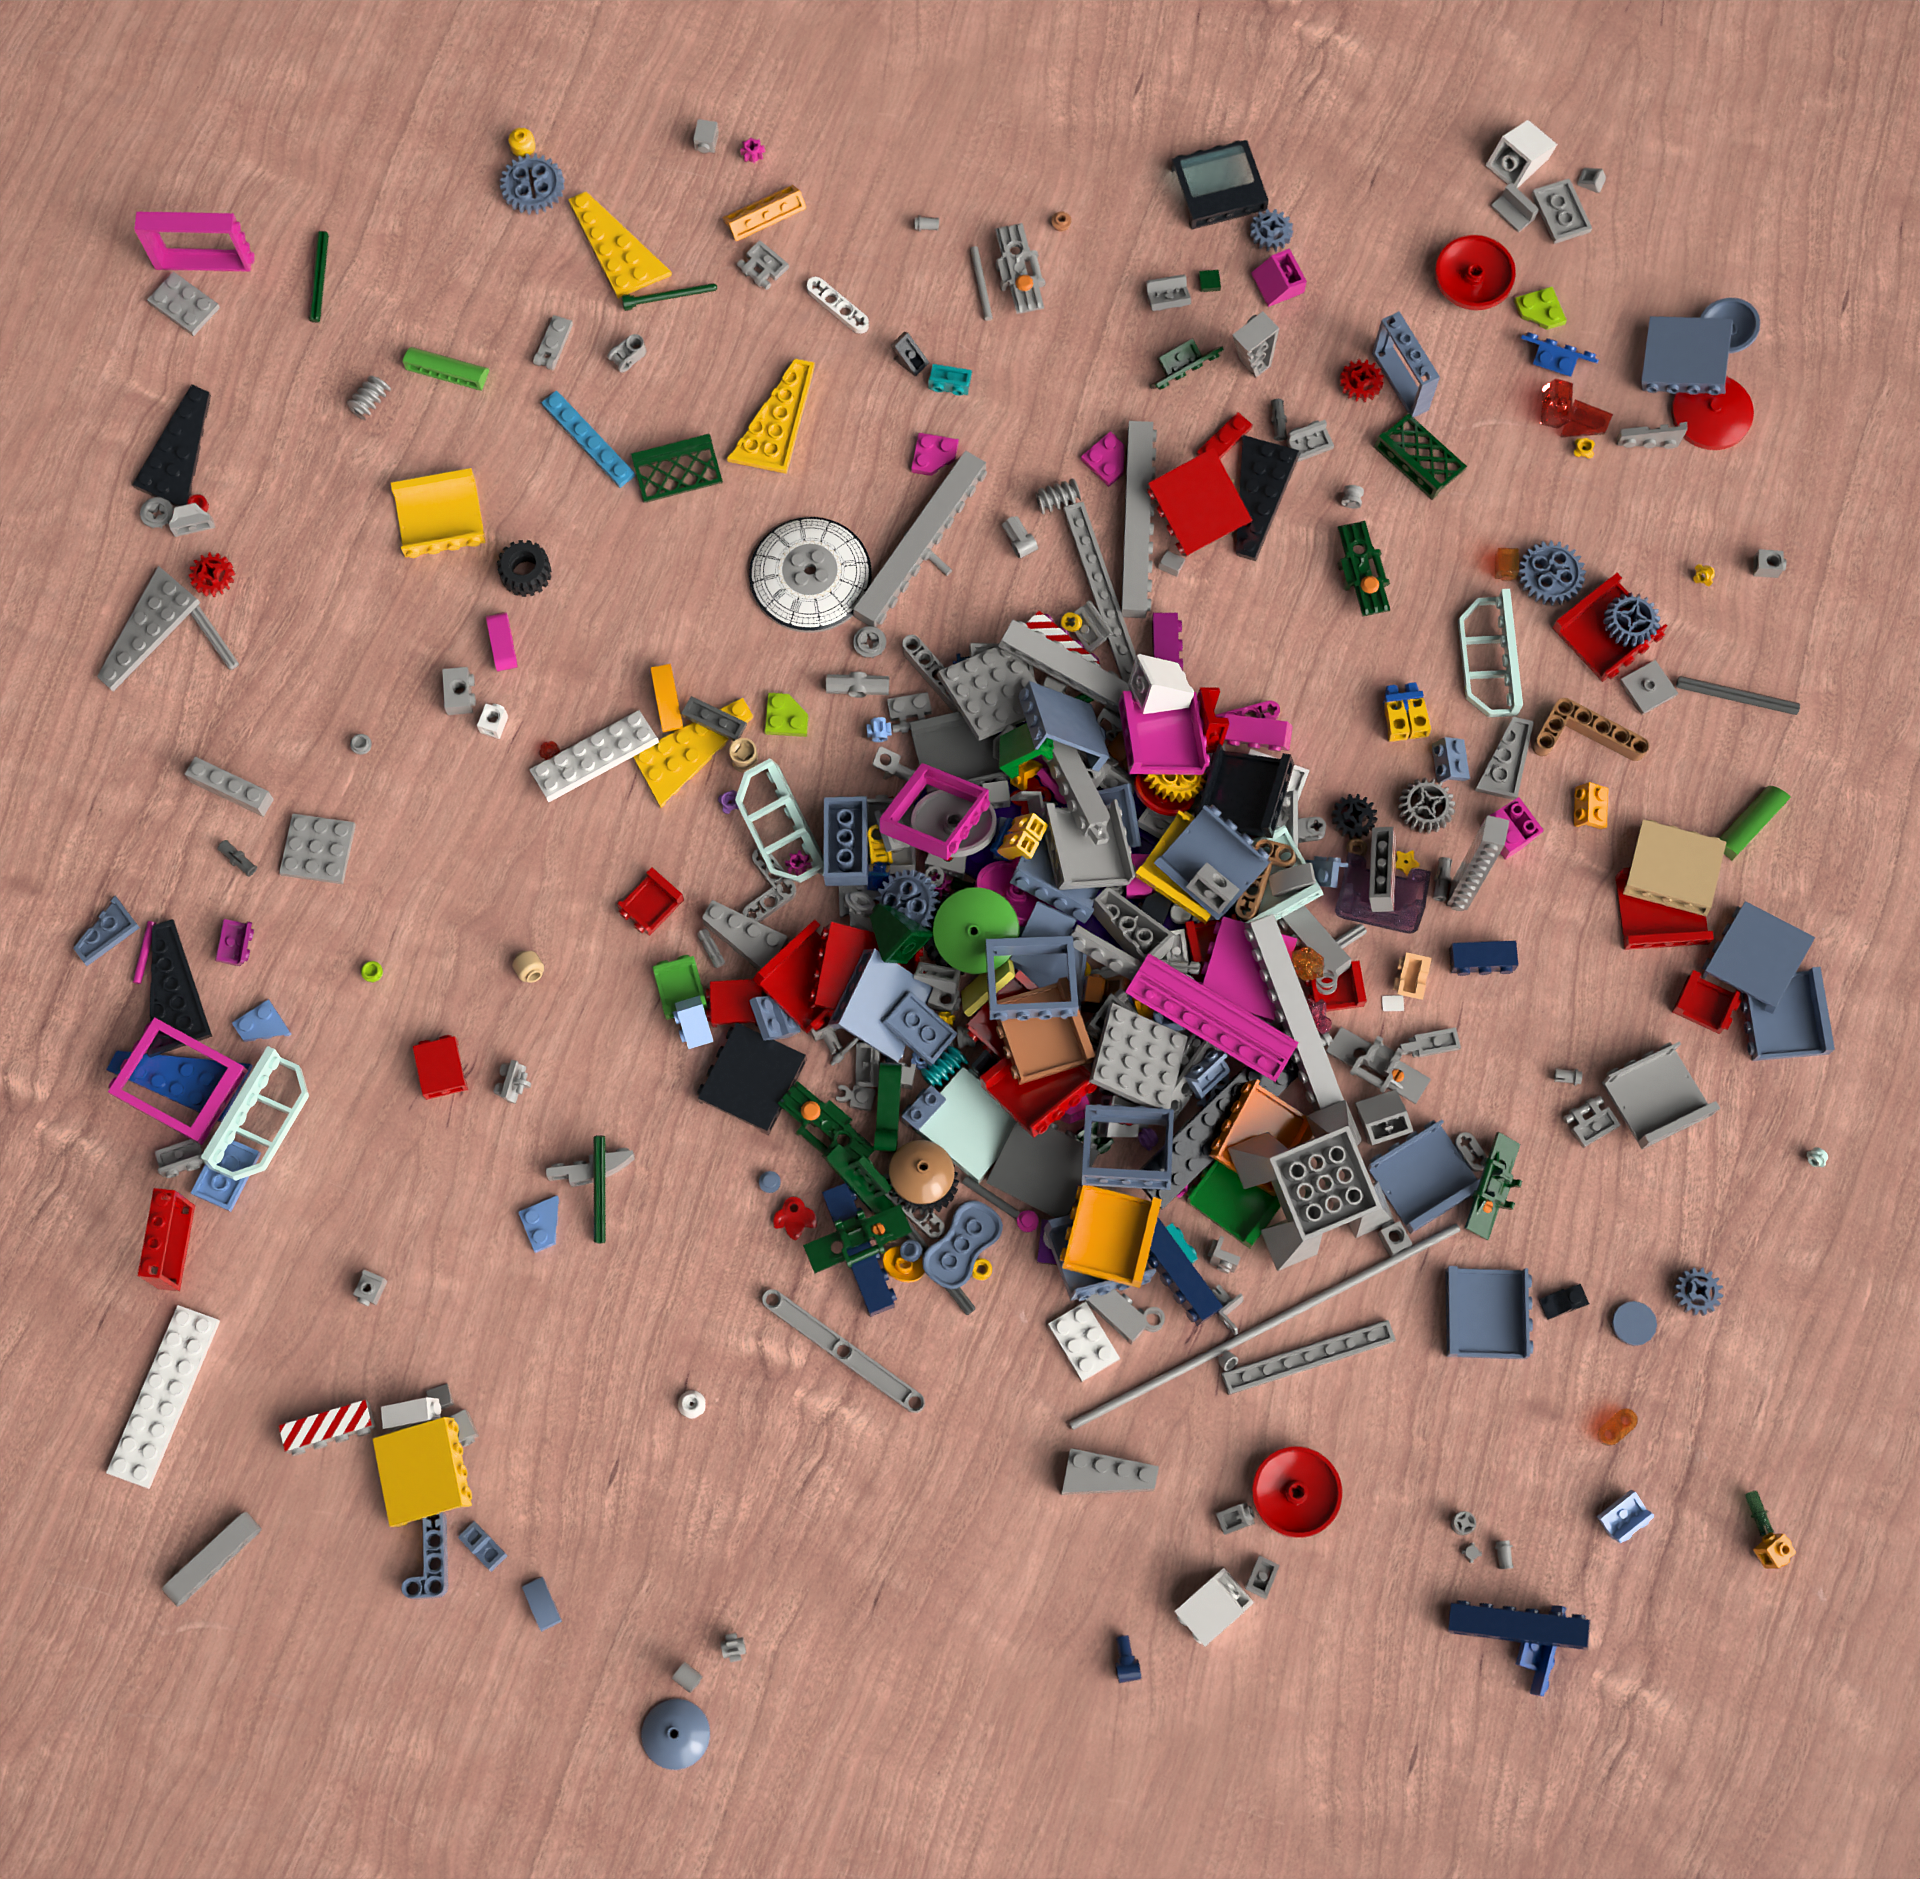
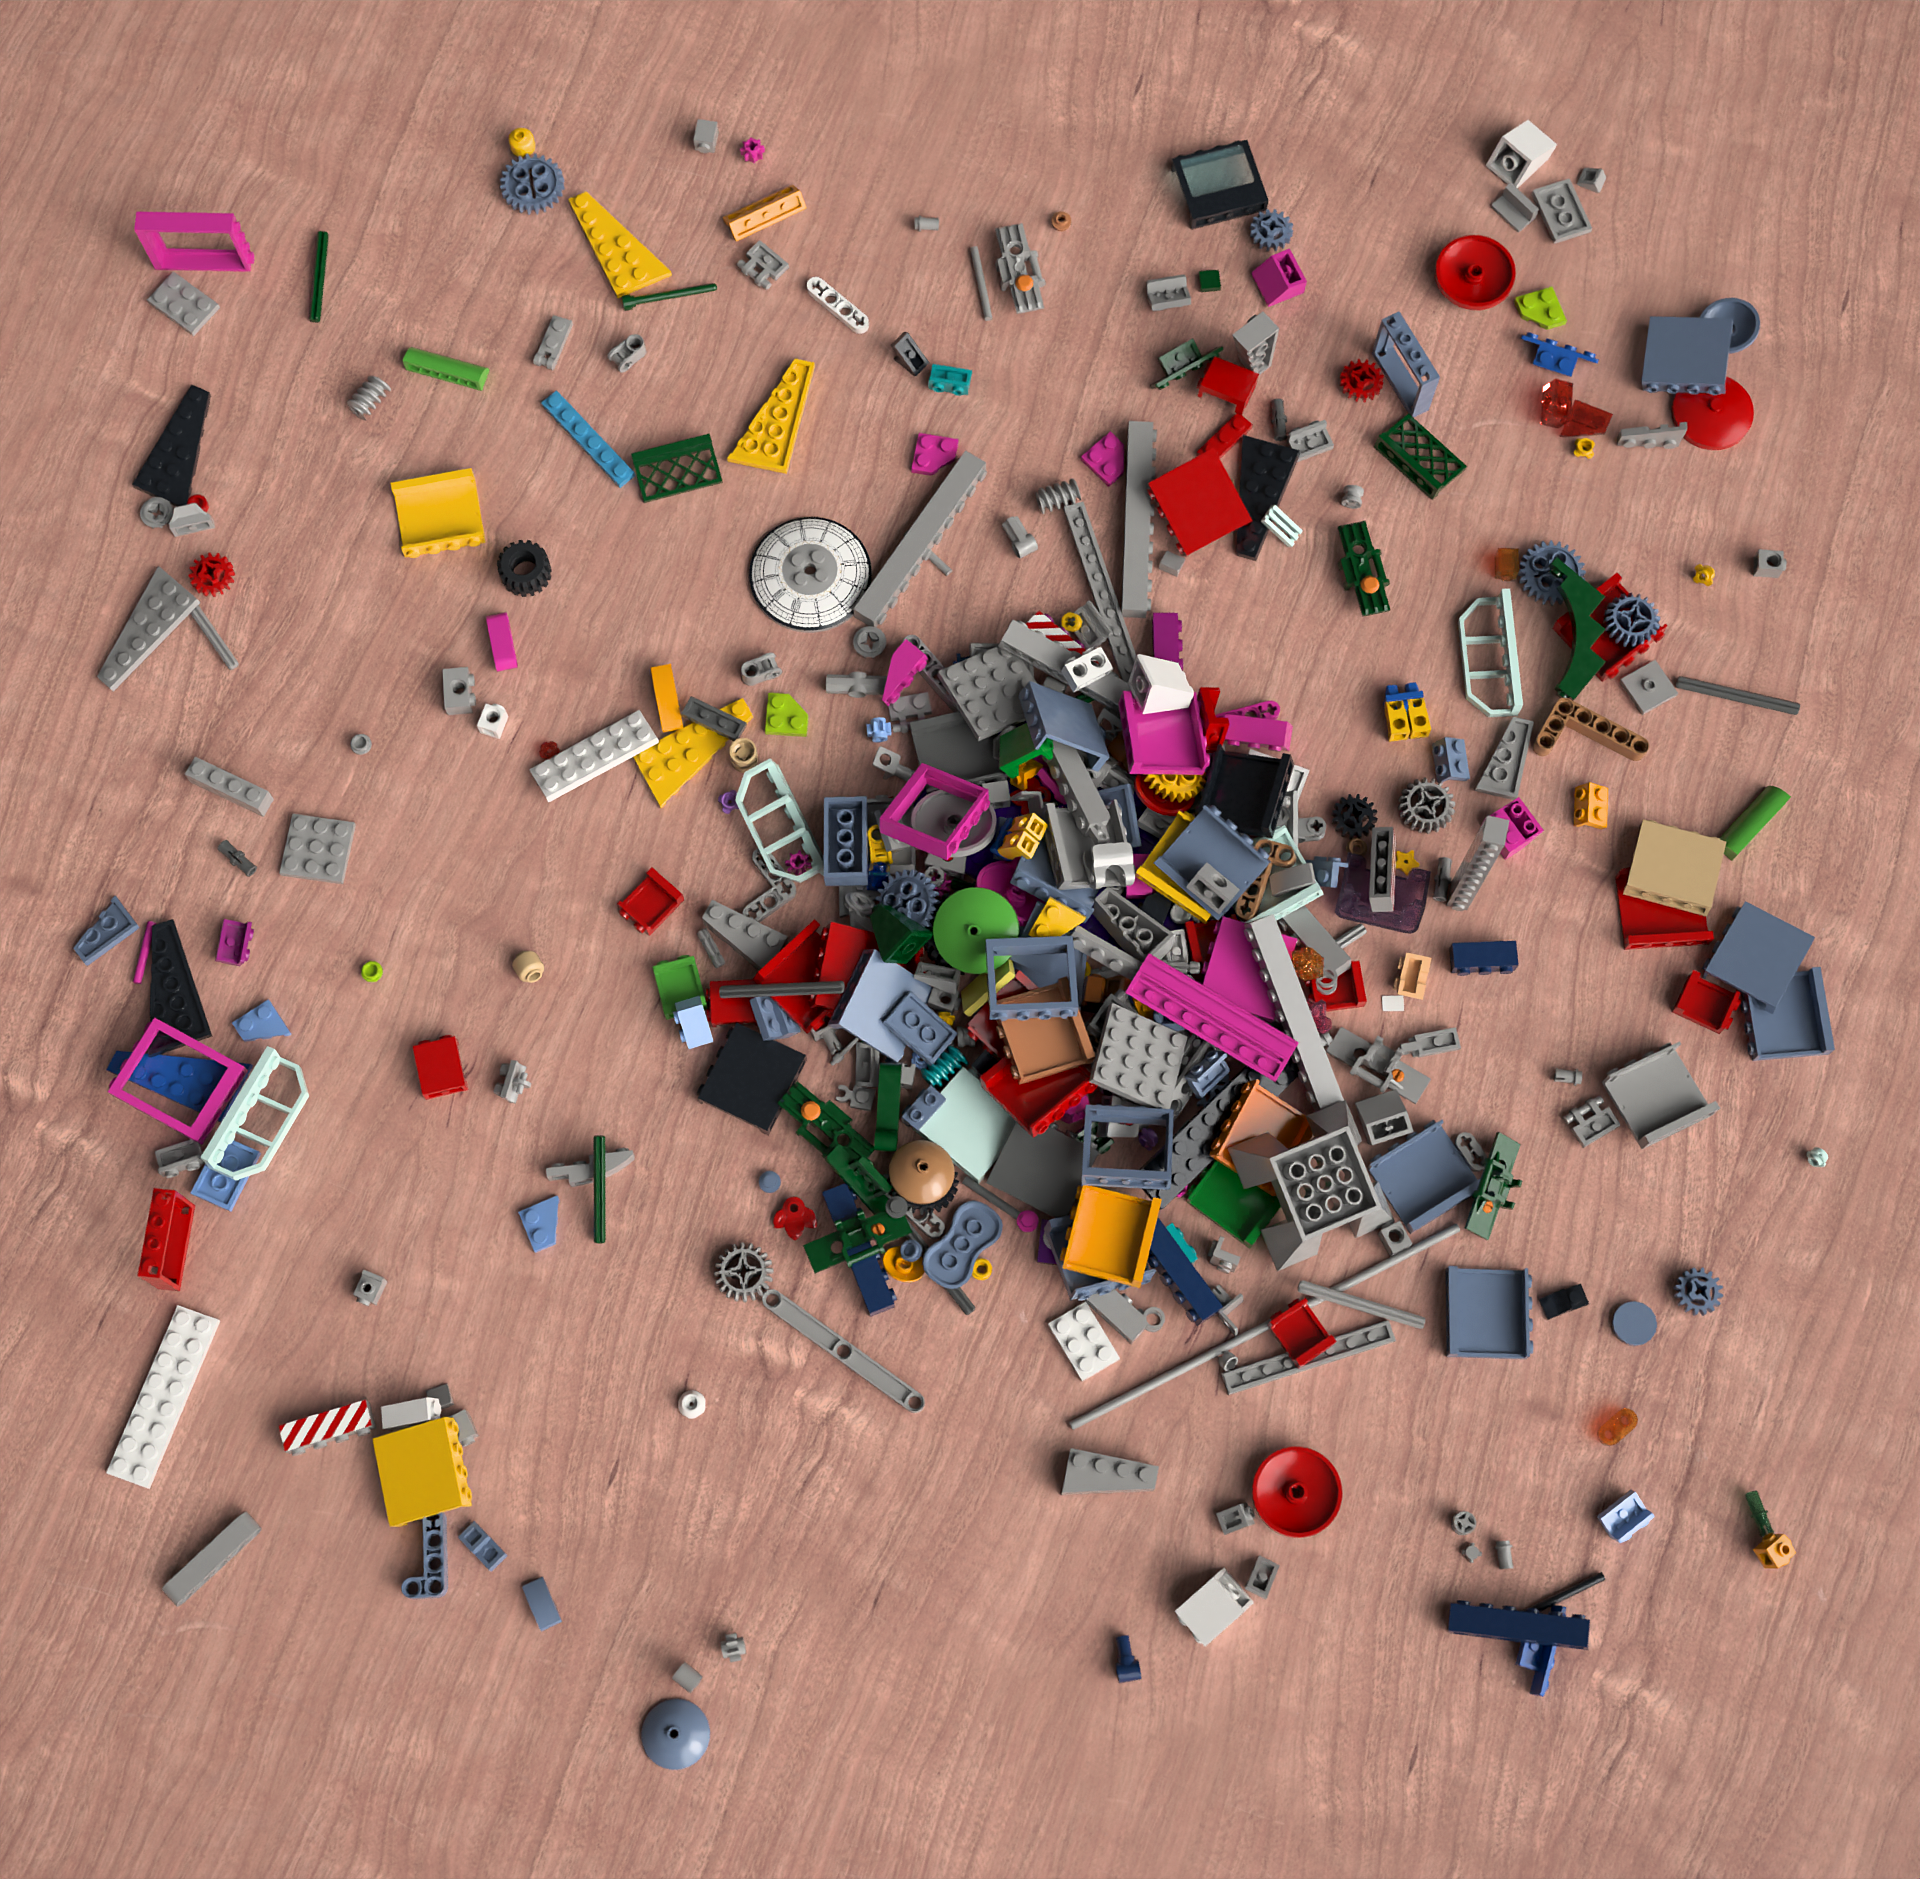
(733, 1272): none -> light grey gear
(764, 668): none -> light grey piece
(782, 989): none -> dark grey axle
(896, 1207): none -> dark grey plate
(904, 665): none -> dark pink slope
(1055, 920): none -> yellow wing
(1089, 672): none -> white brick
(1113, 857): none -> light grey piece
(1228, 383): none -> red panel
(1282, 522): none -> light aqua tile
(1300, 1332): none -> red panel
(1361, 1304): none -> light grey axle
(1569, 1592): none -> black bar
(1580, 601): none -> dark green arch

